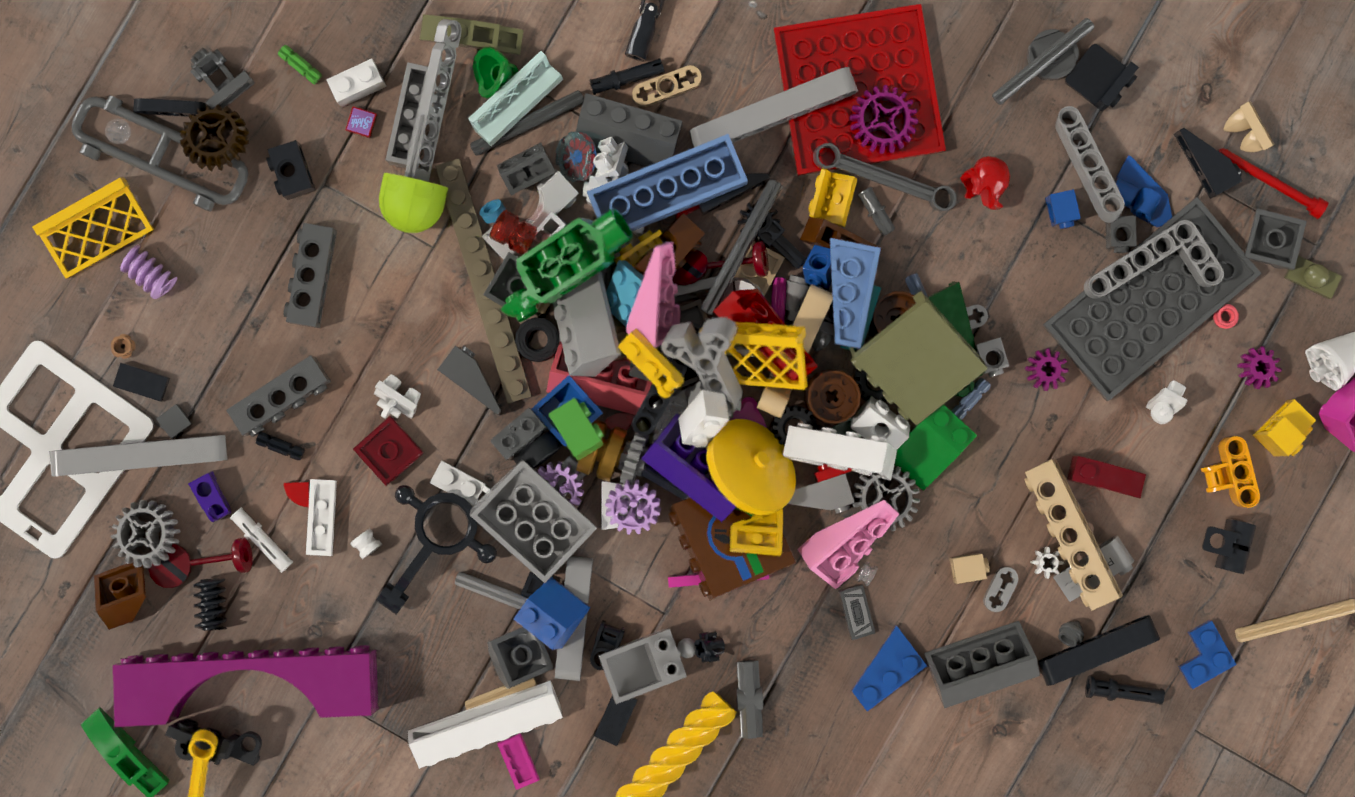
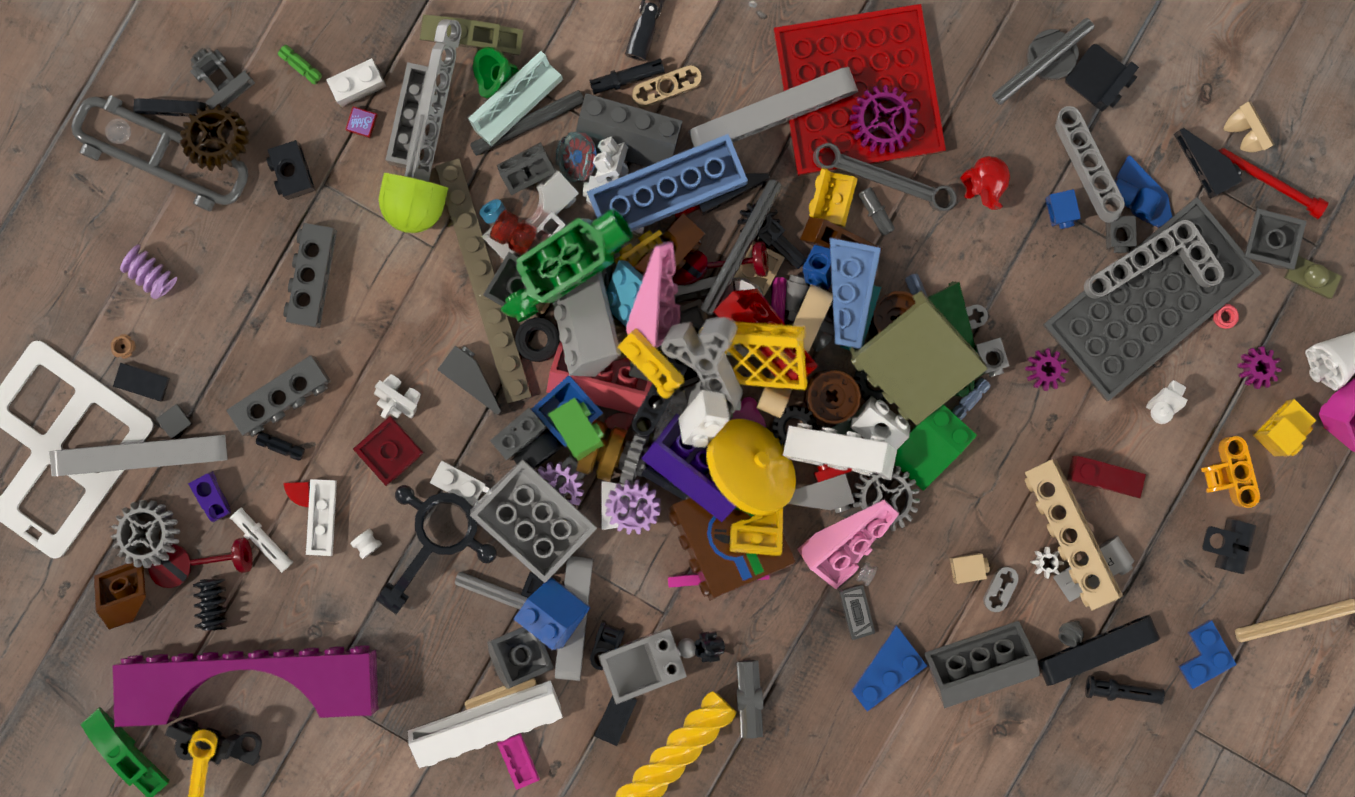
(88, 206): yellow fence -> none

